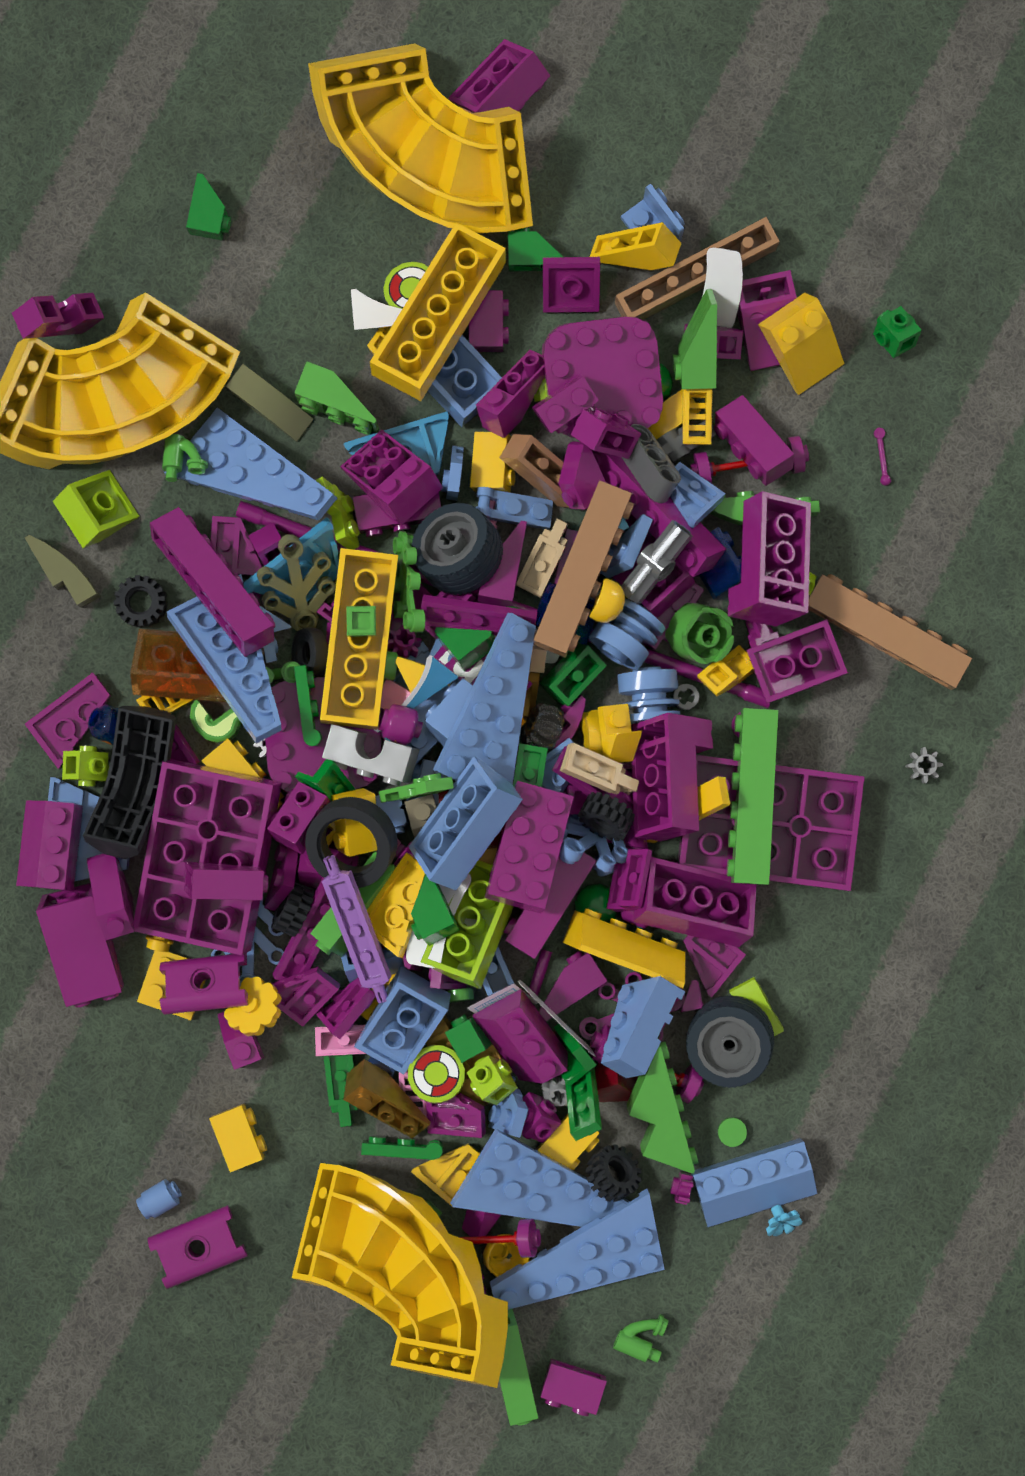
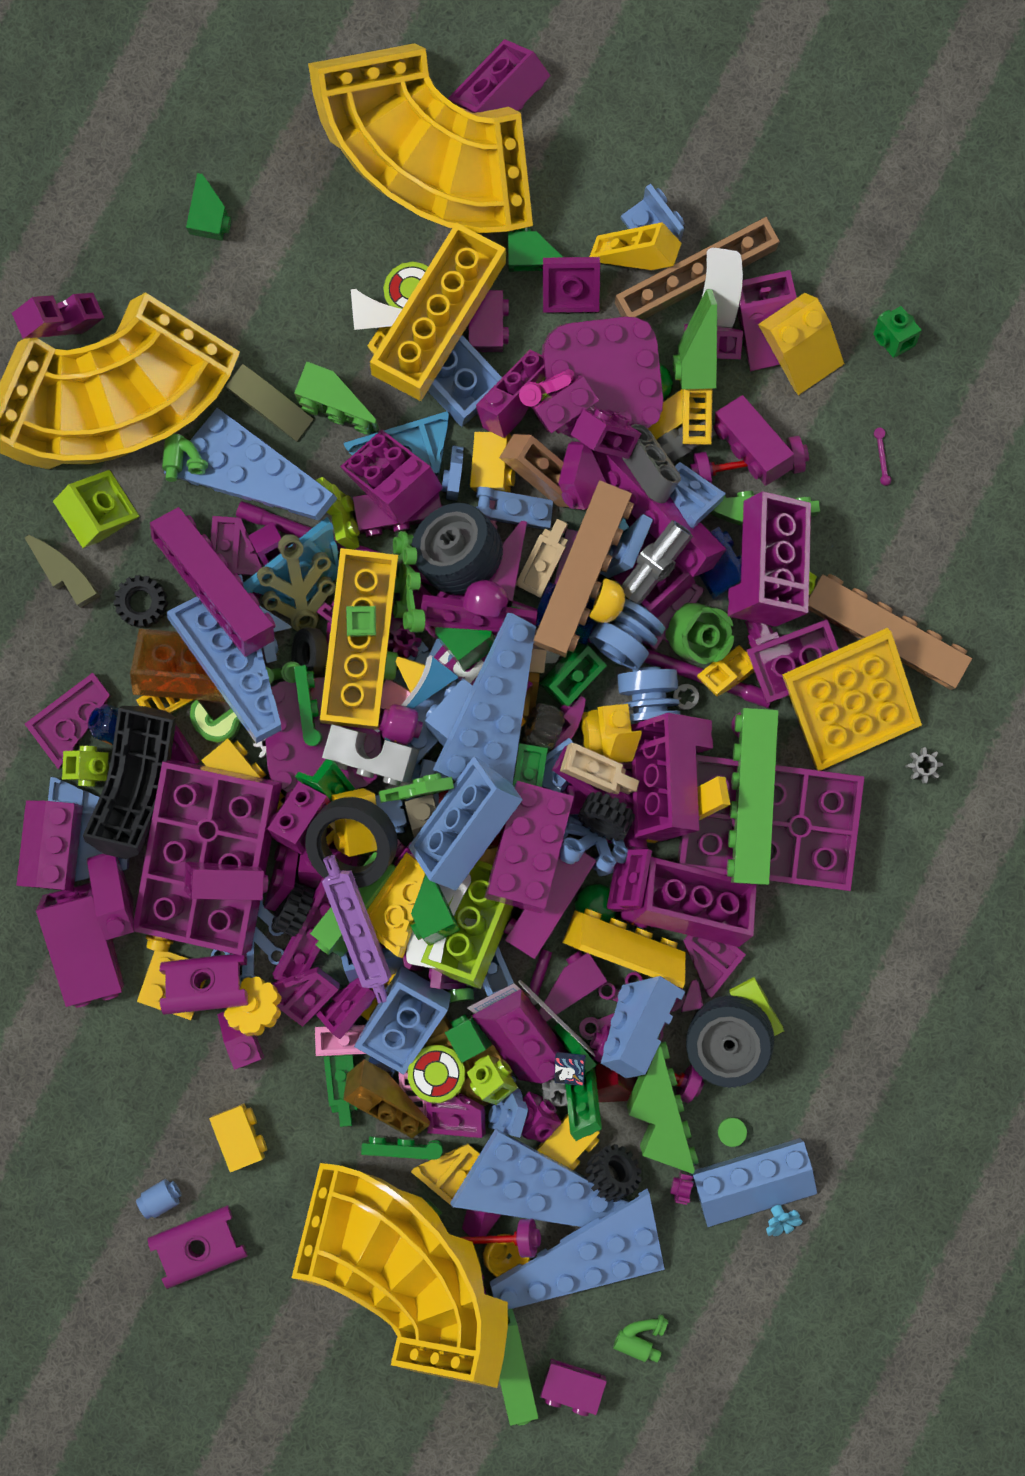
(485, 598): none -> magenta hair
(532, 392): none -> dark pink piece
(570, 1068): none -> tile
(852, 699): none -> yellow plate

